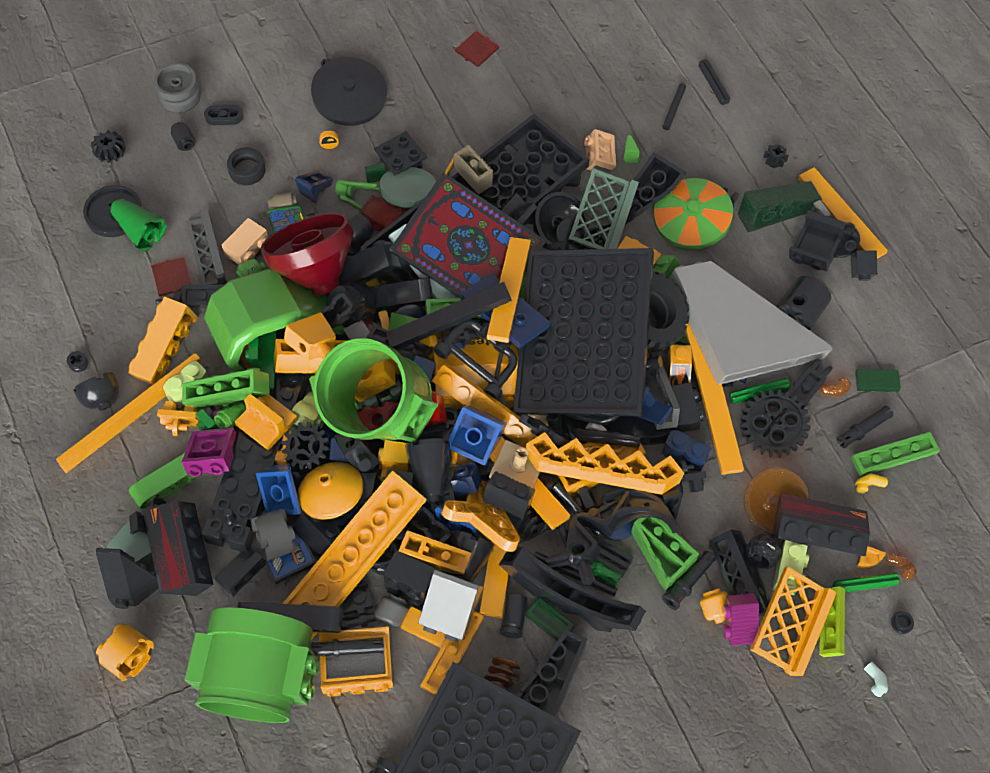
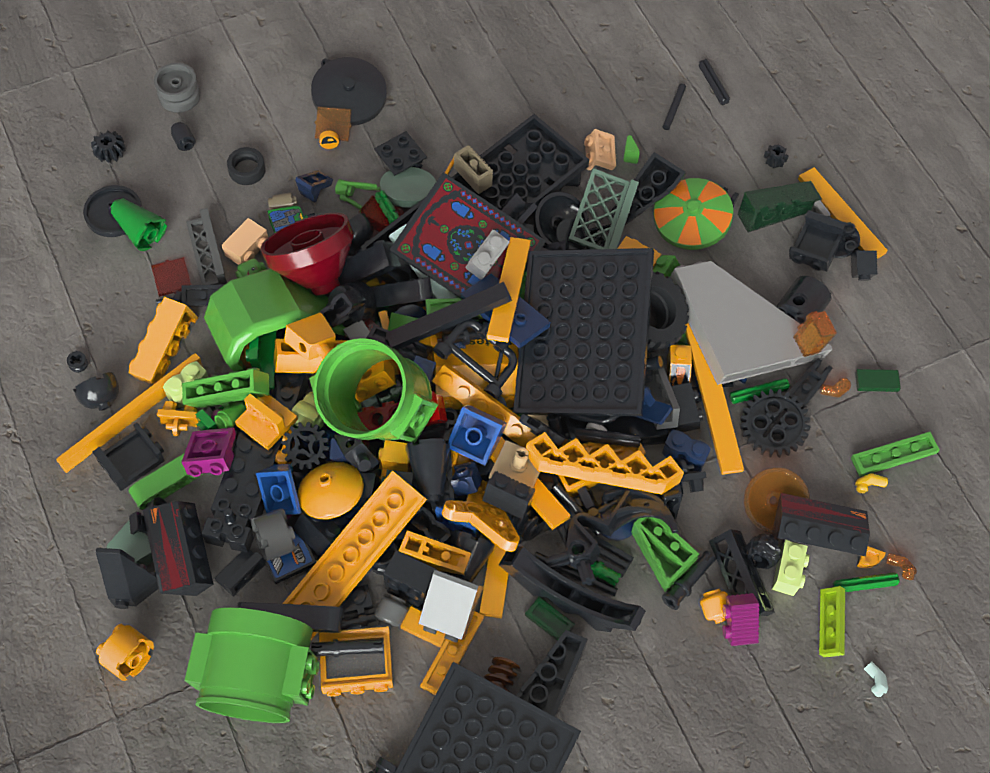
(130, 457): none -> black panel
(224, 114): black plate -> none
(333, 120): none -> clear orange piece
(374, 172): dark green tile -> none
(386, 206): none -> green axle
(477, 49): clear red piece -> none
(487, 254): none -> light grey brick
(513, 616): black piece -> none
(811, 625): light orange fence -> none
(814, 333): none -> clear orange brick
(858, 431): black pin -> none
(902, 622): black plate -> none

